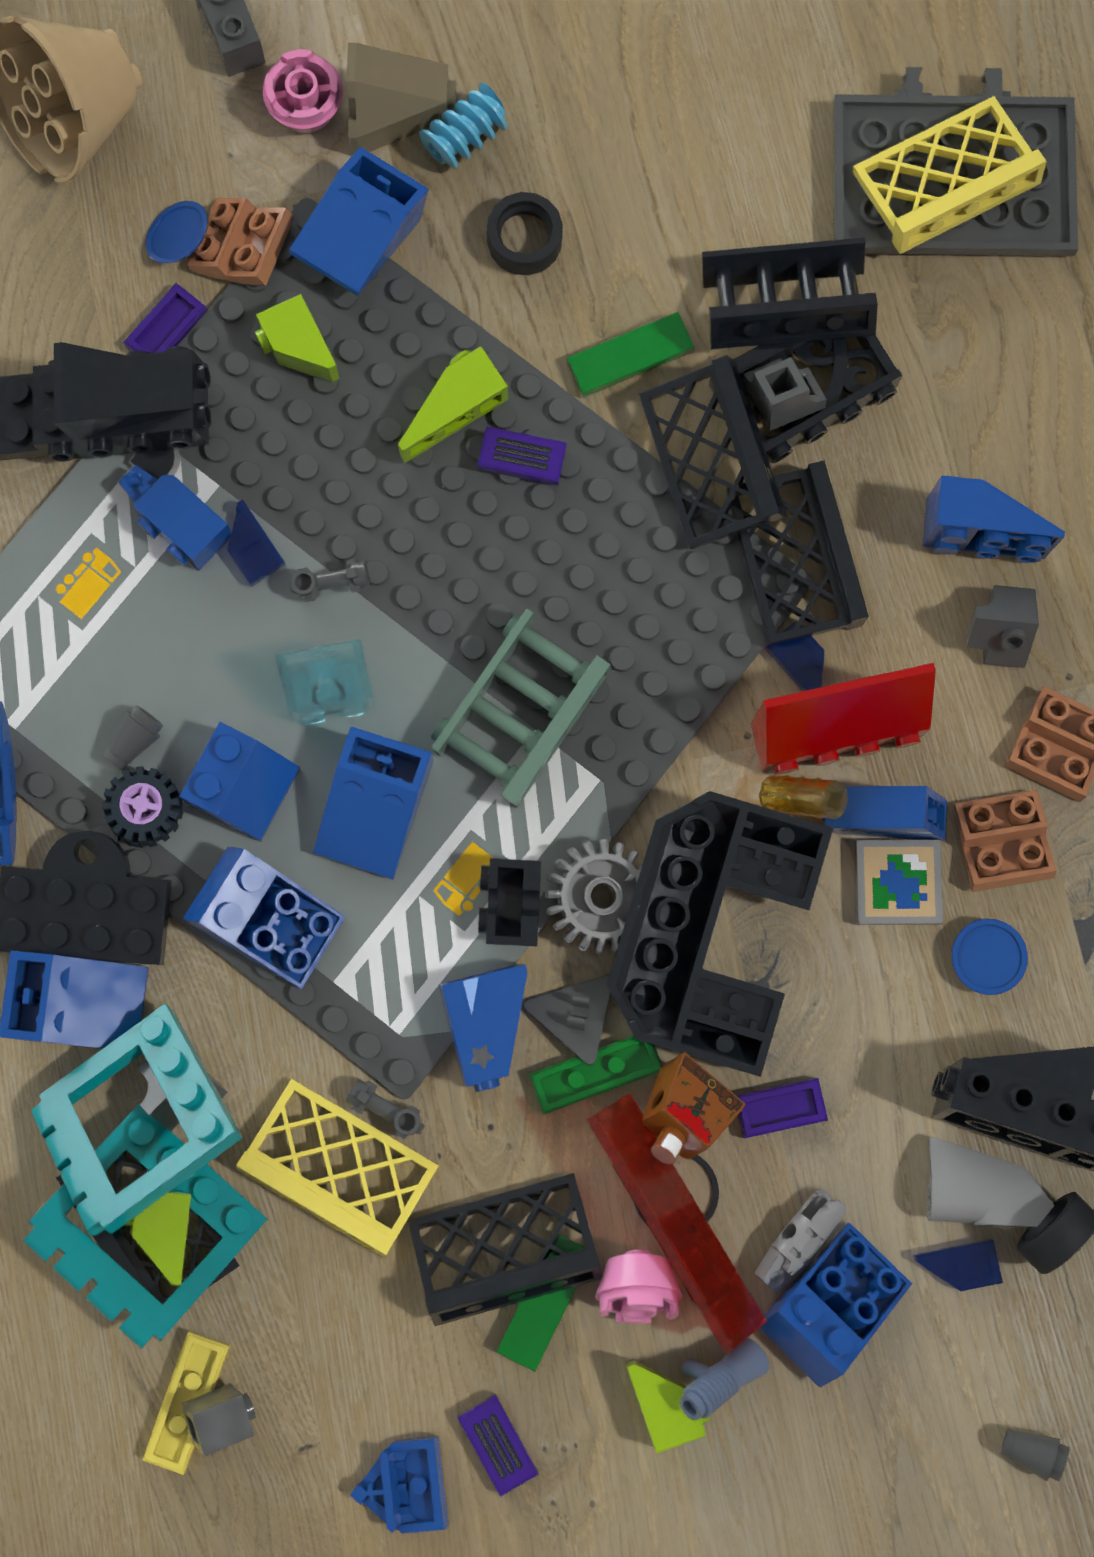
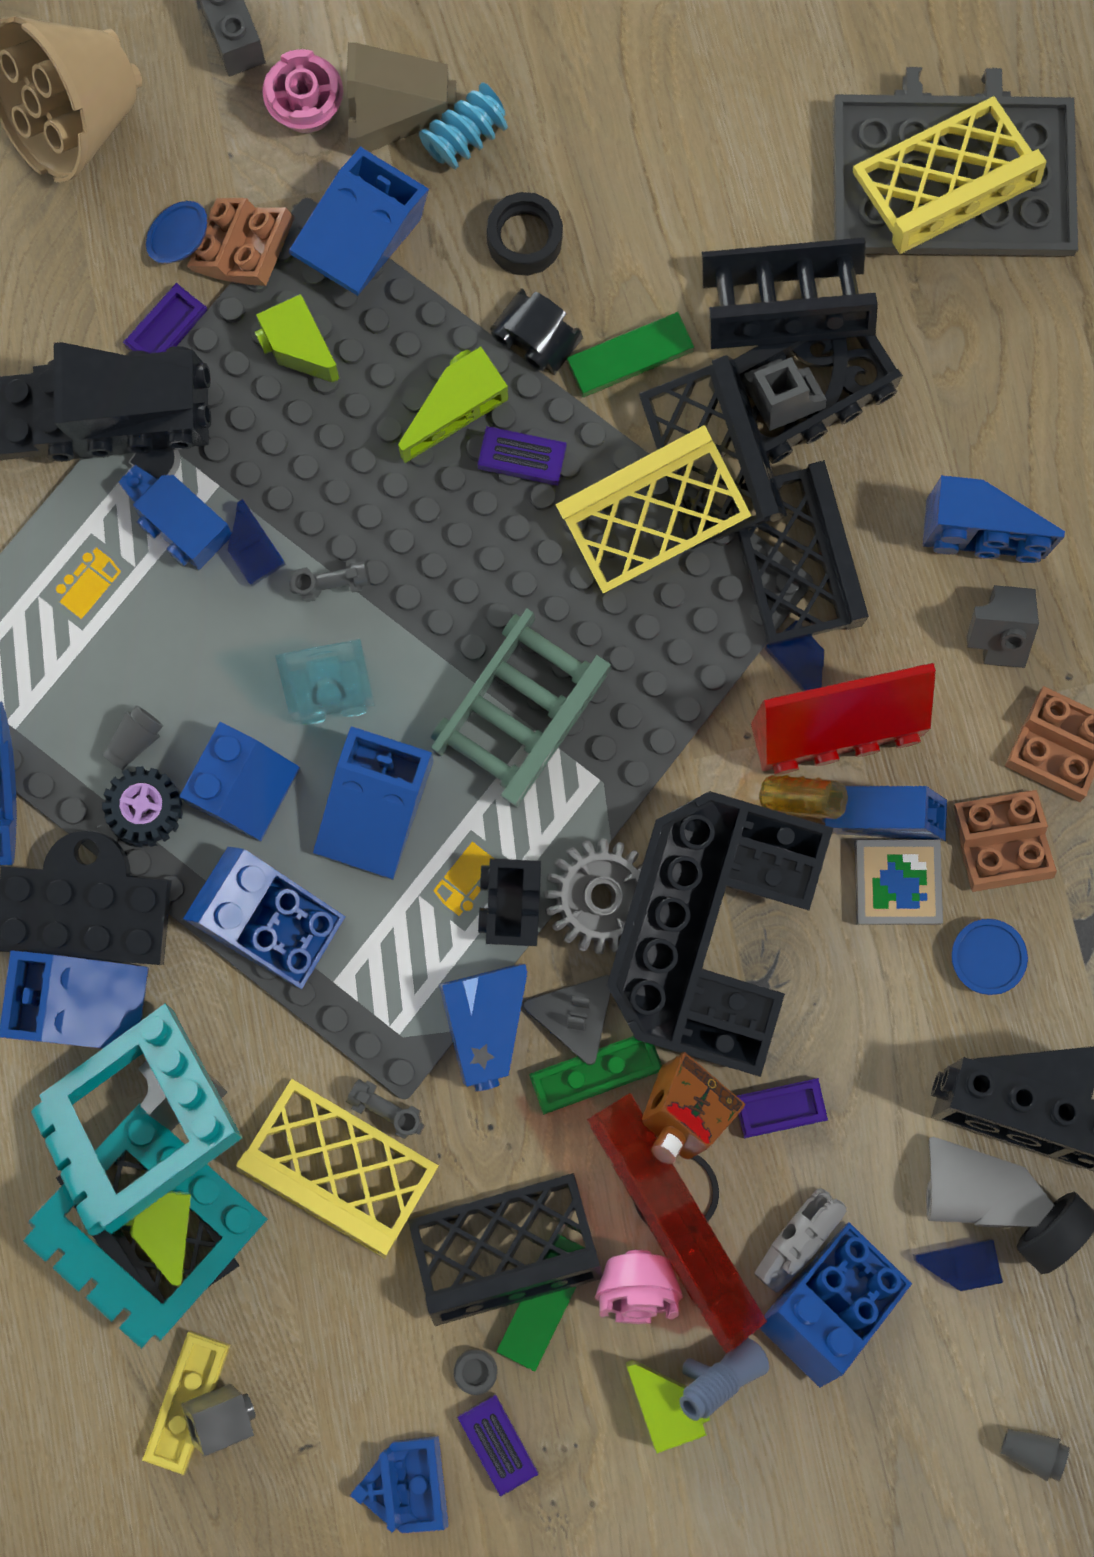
(475, 1371): none -> dark grey tile
(537, 328): none -> black cylinder
(636, 477): none -> light yellow fence

